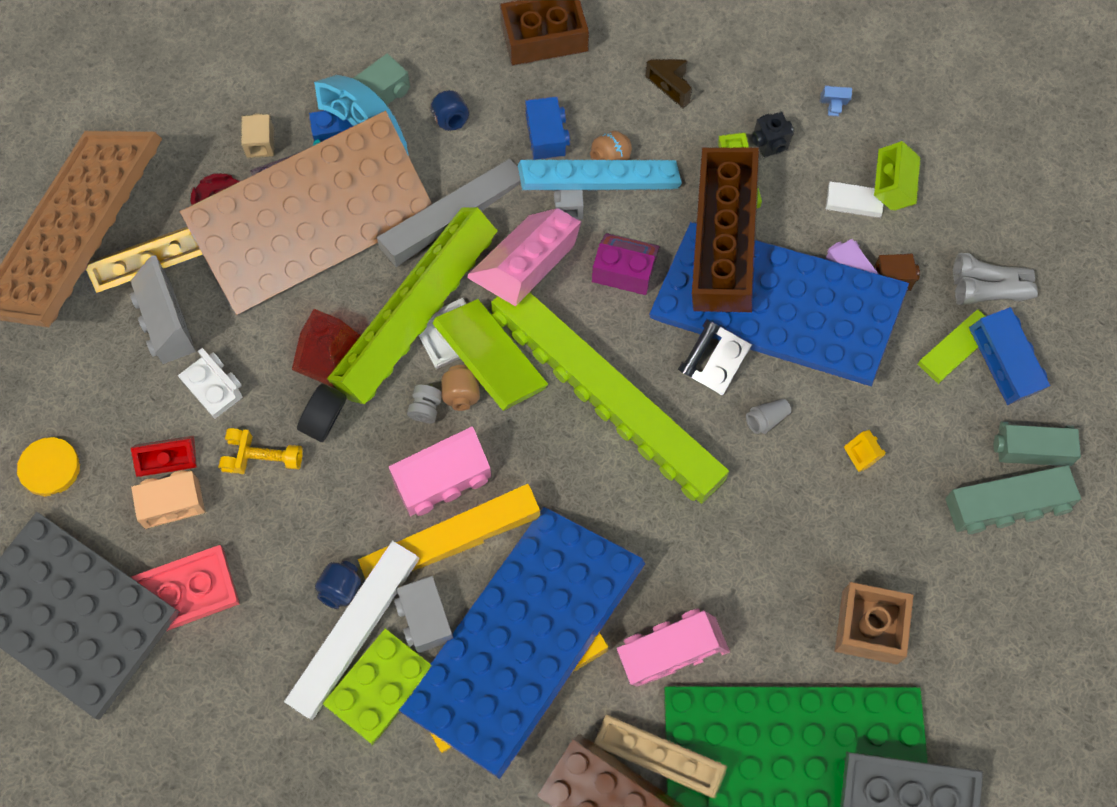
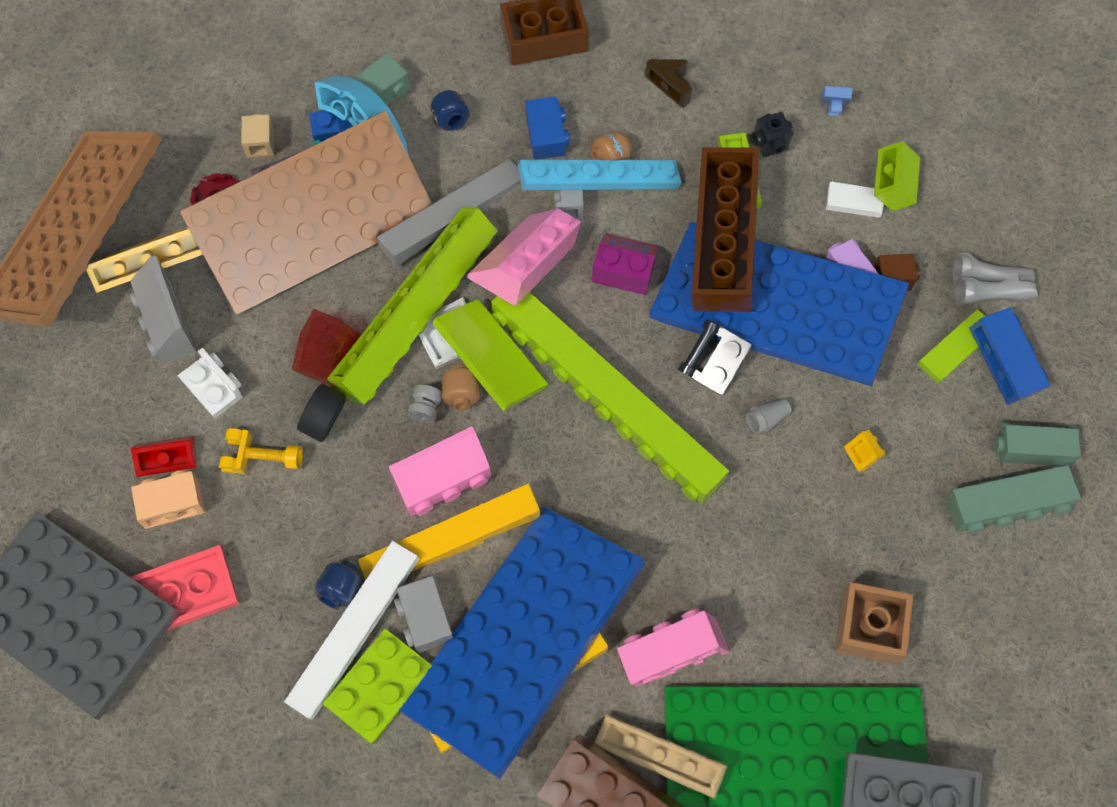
(48, 466): yellow tile -> none

